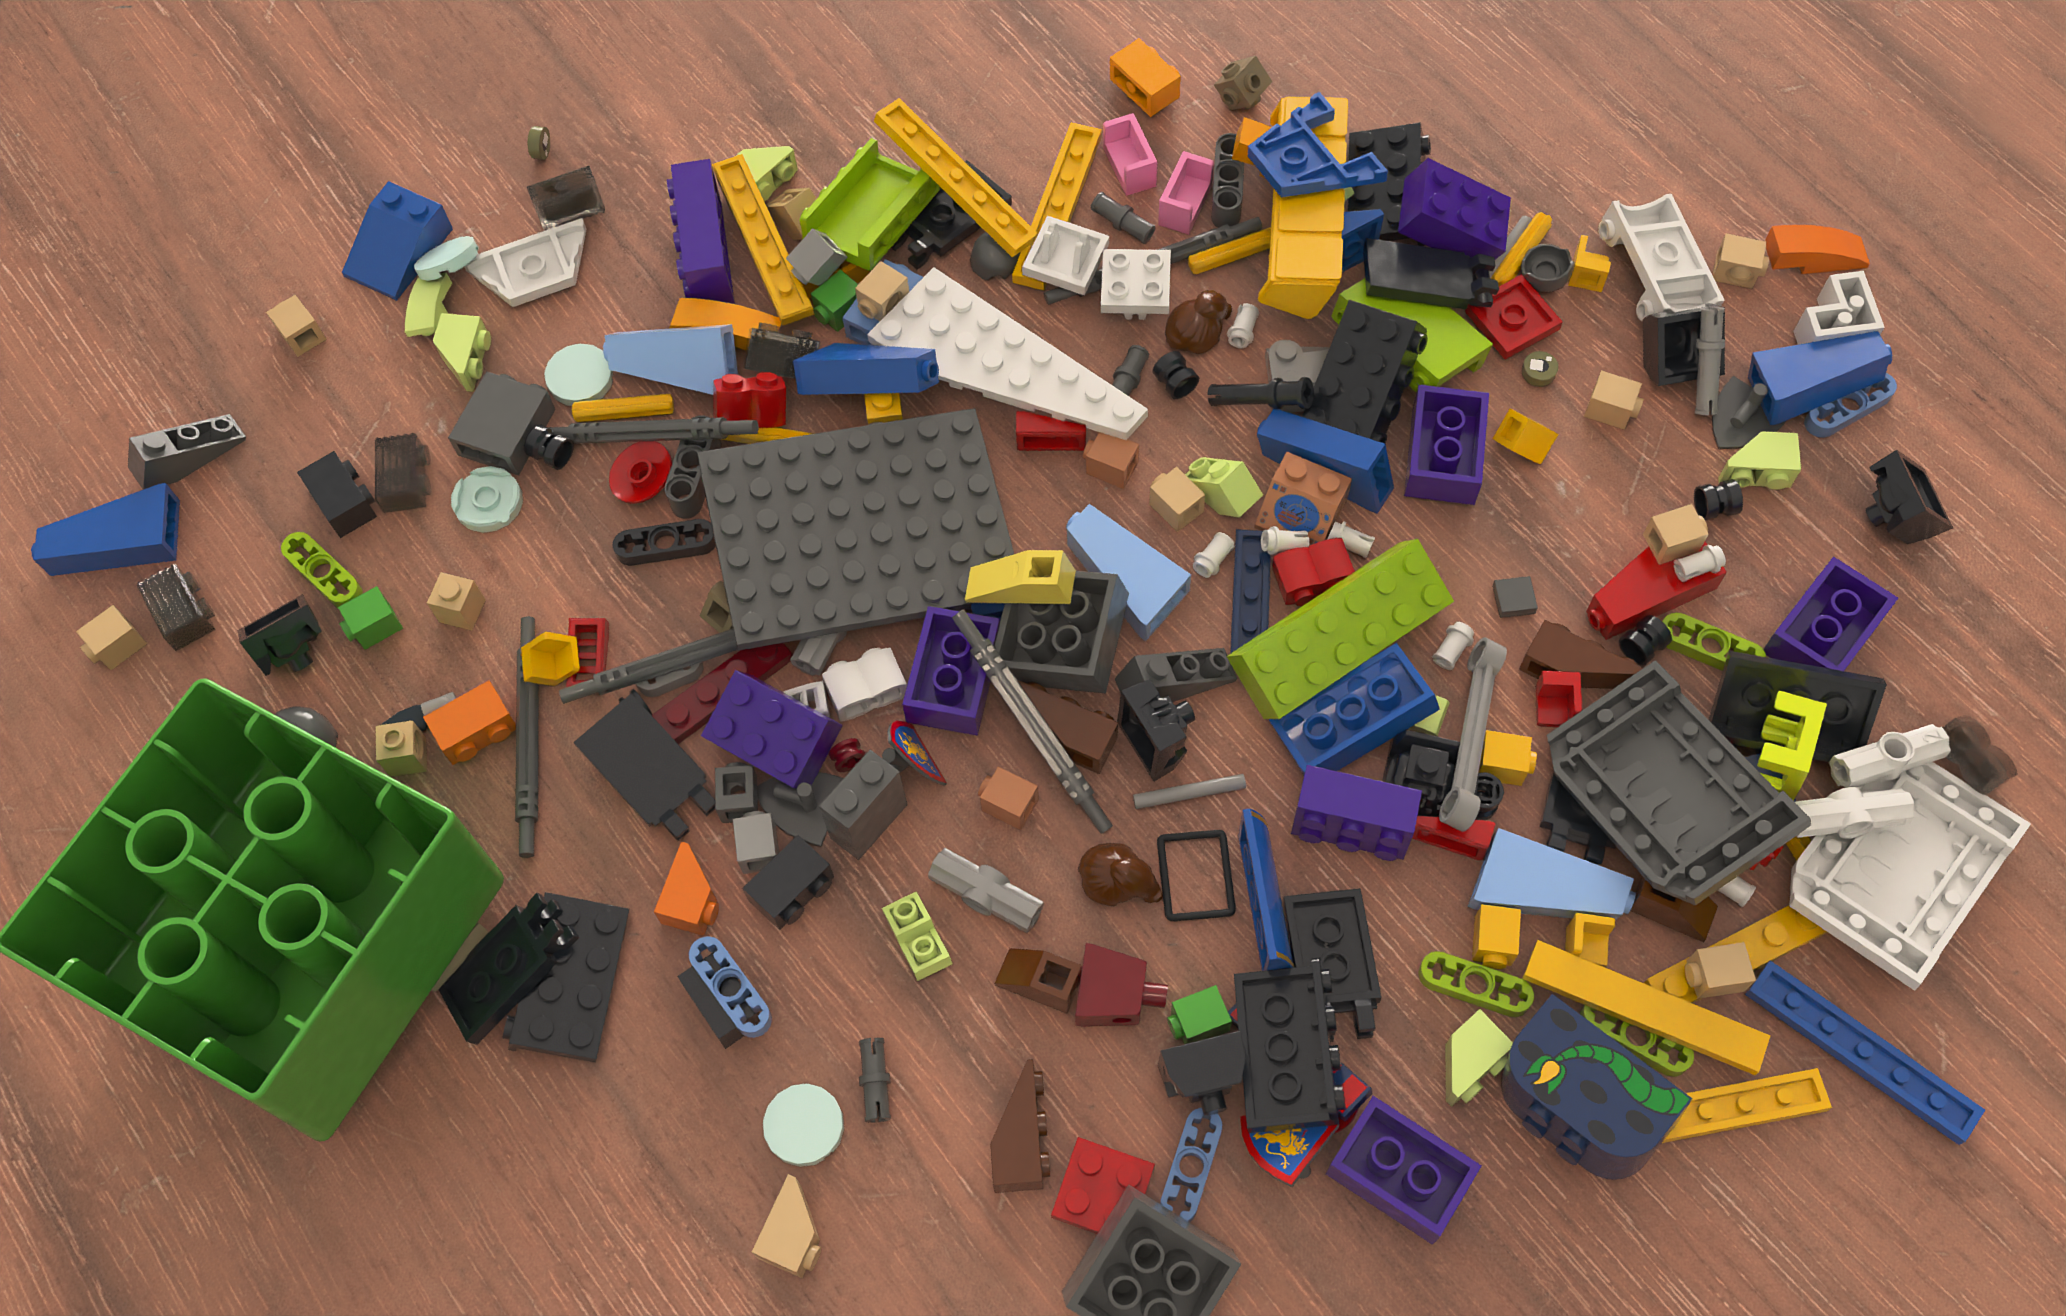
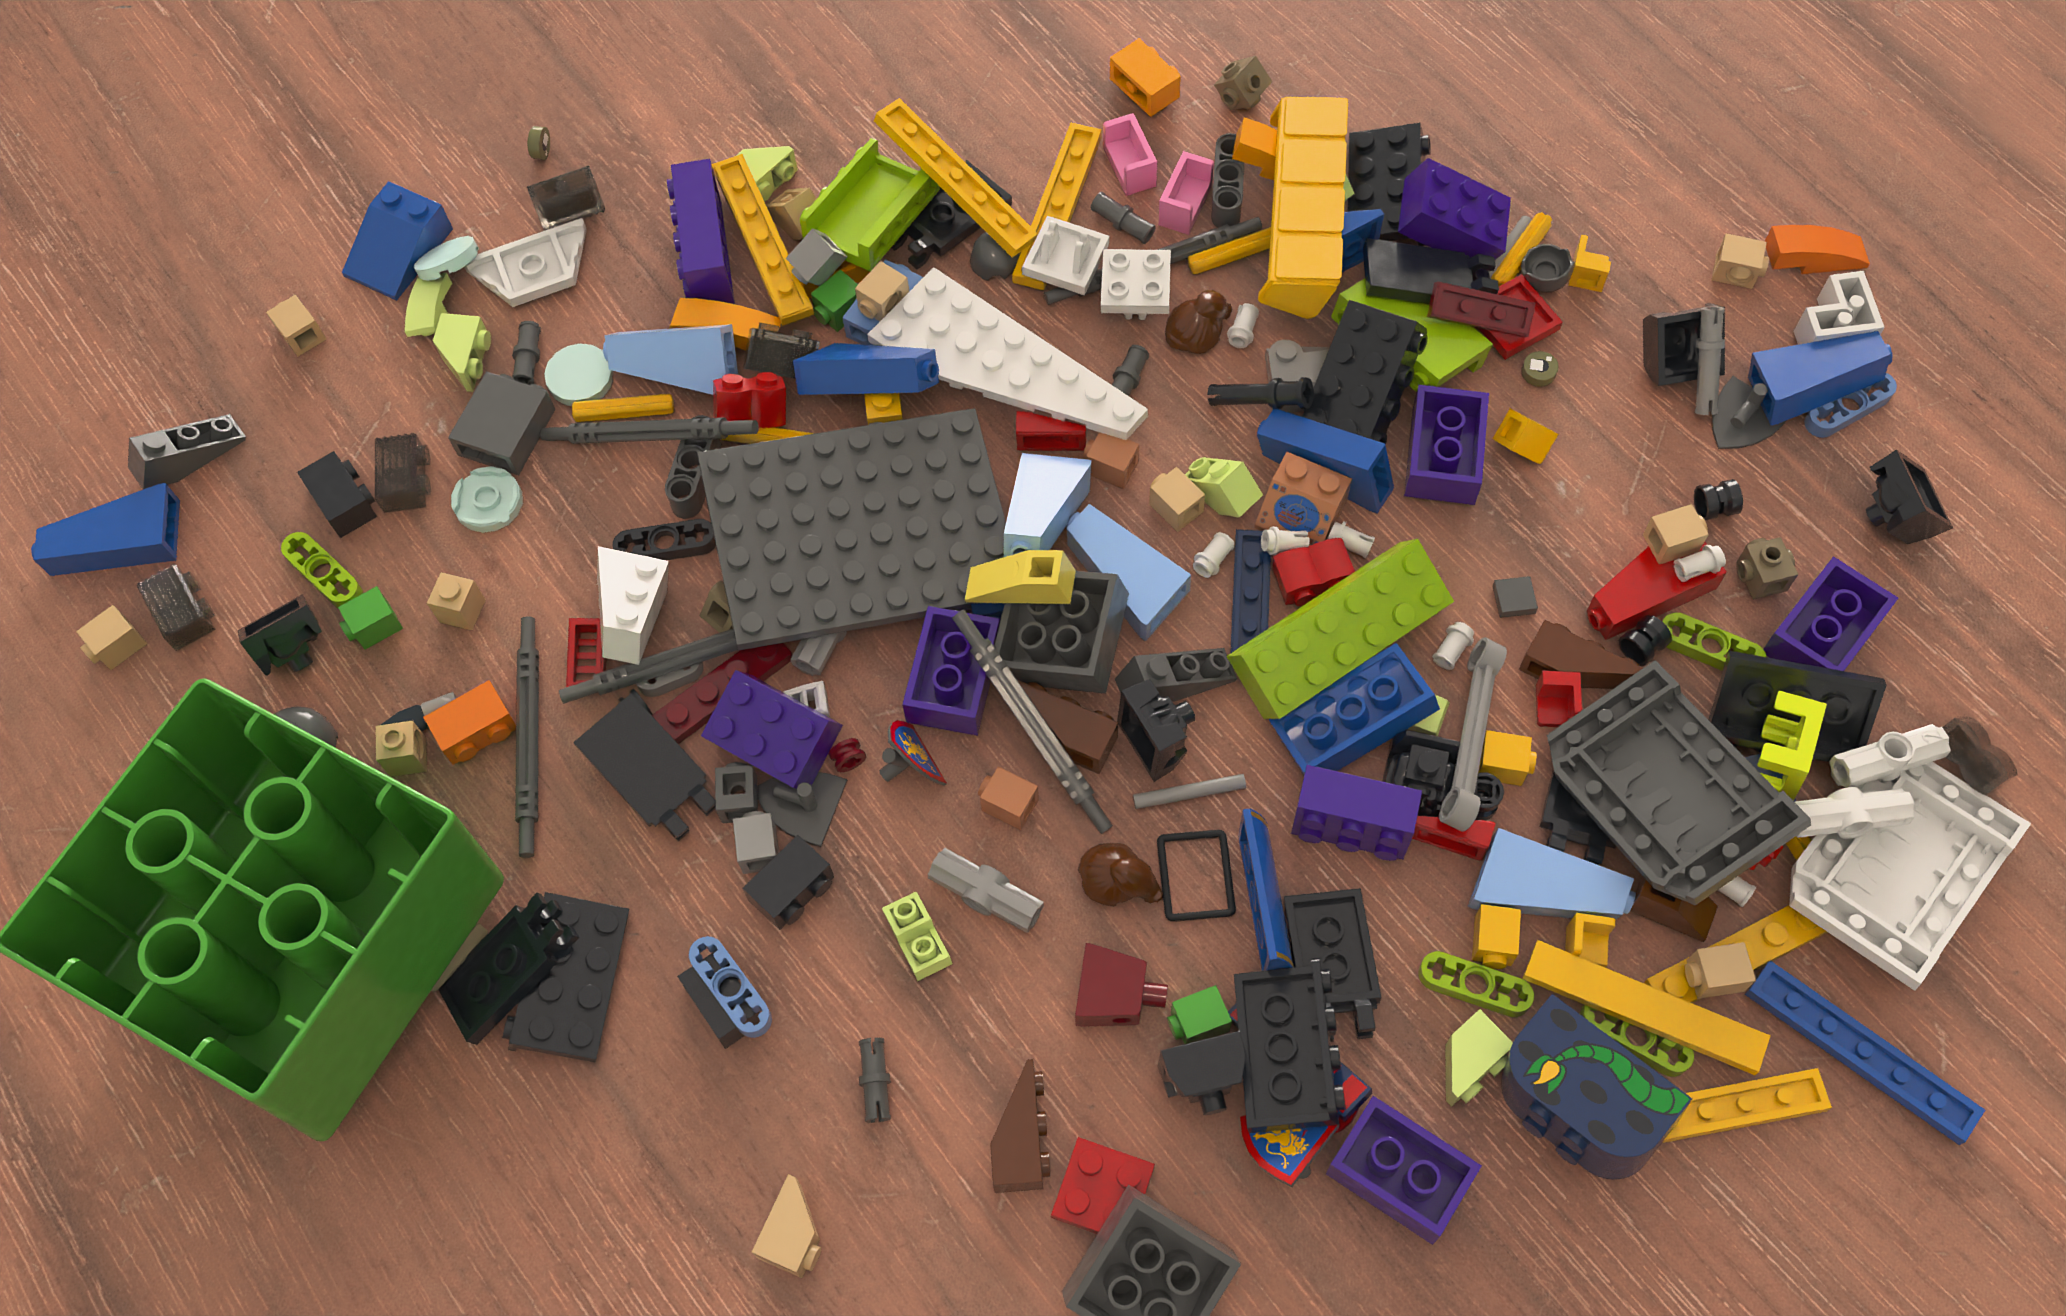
(526, 352): none -> dark grey pin
(550, 659): yellow panel -> none
(551, 448): black wheel -> none
(629, 601): none -> white wedge
(640, 472): red dish -> none
(687, 896): orange slope -> none
(803, 1125): light aqua tile -> none
(864, 683): white brick -> none
(864, 804): dark grey brick -> none
(1040, 977): reddish brown slope -> none
(1044, 500): none -> slope
(1175, 374): black wheel -> none
(1210, 1141): medium blue beam -> none
(1301, 164): blue wing -> none
(1481, 309): none -> dark red tile
(1614, 400): tan brick -> none
(1662, 255): white piece -> none
(1765, 461): yellowish green slope -> none
(1766, 567): none -> dark tan brick

